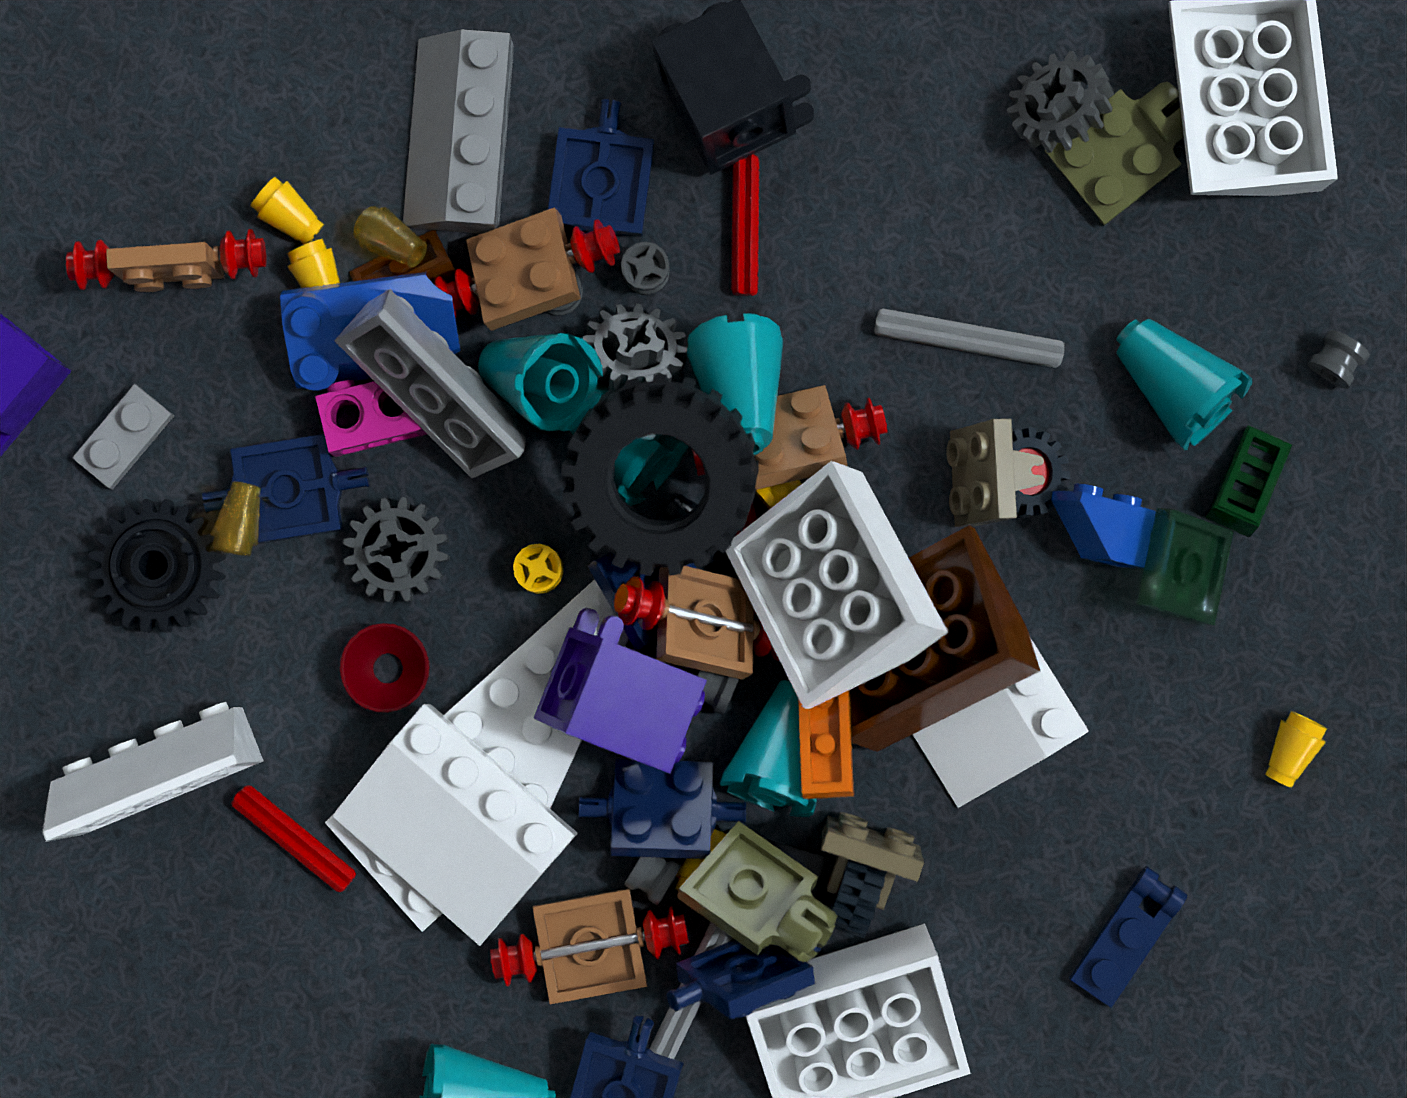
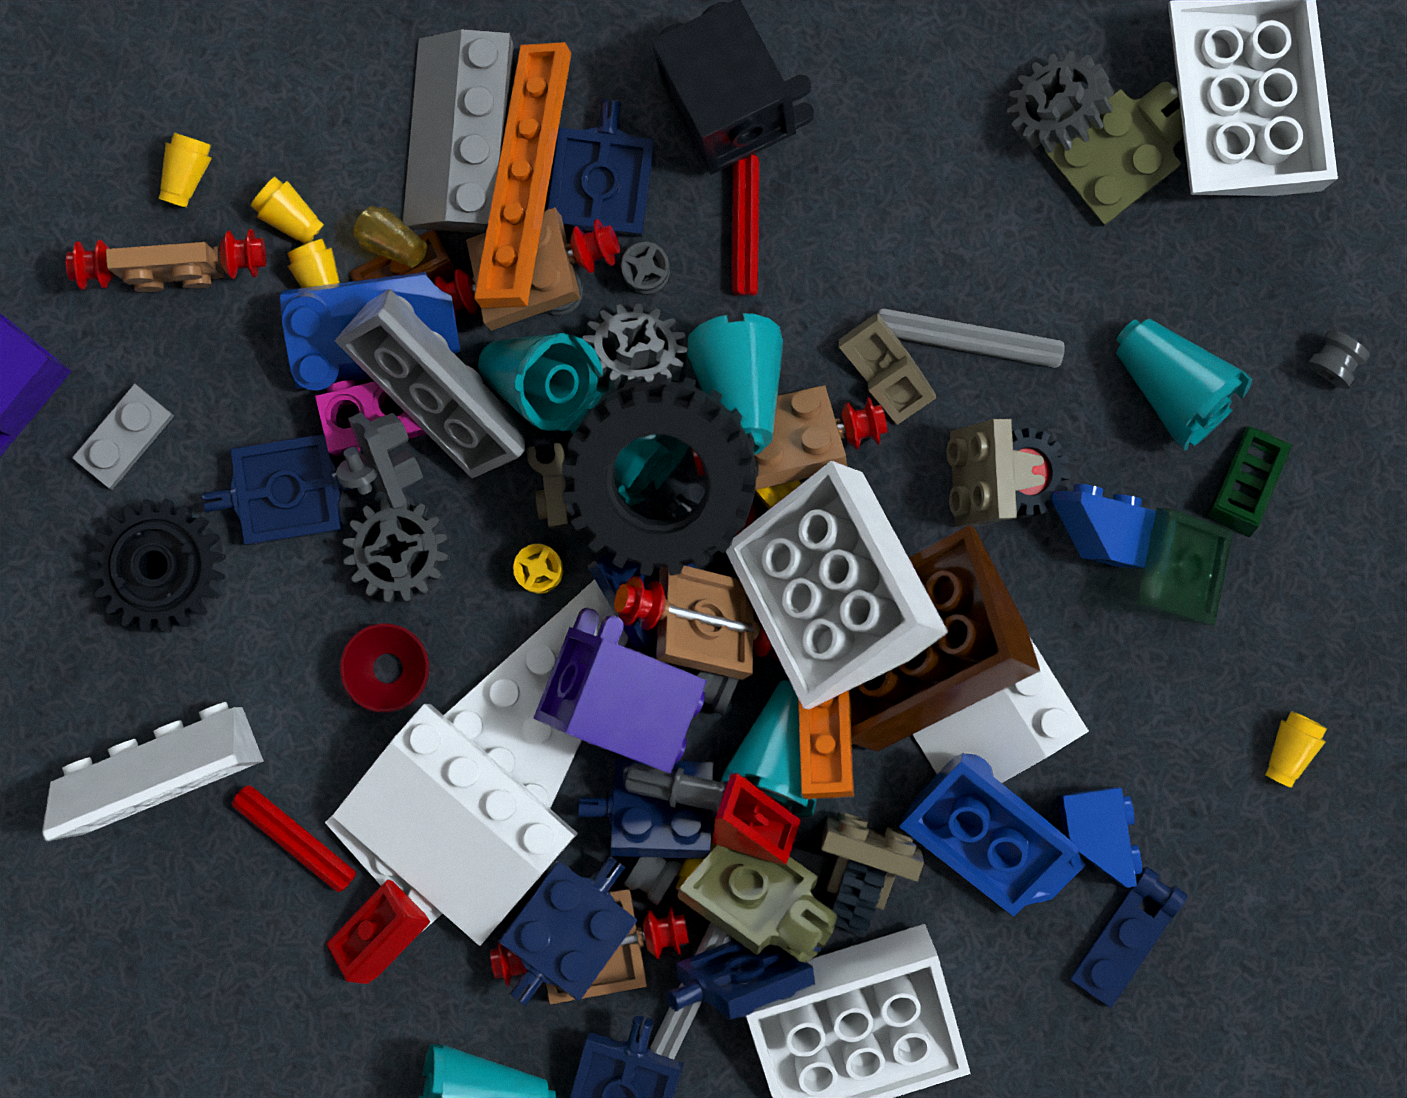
(183, 168): none -> yellow cone
(238, 520): clear yellow cone -> none
(374, 464): none -> dark grey hips
(377, 934): none -> red slope
(523, 176): none -> orange plate
(550, 500): none -> dark tan plate
(567, 931): none -> dark blue plate
(675, 787): none -> dark grey axle
(754, 823): none -> red slope
(887, 368): none -> dark tan slope
(991, 835): none -> blue slope
(1099, 828): none -> blue slope

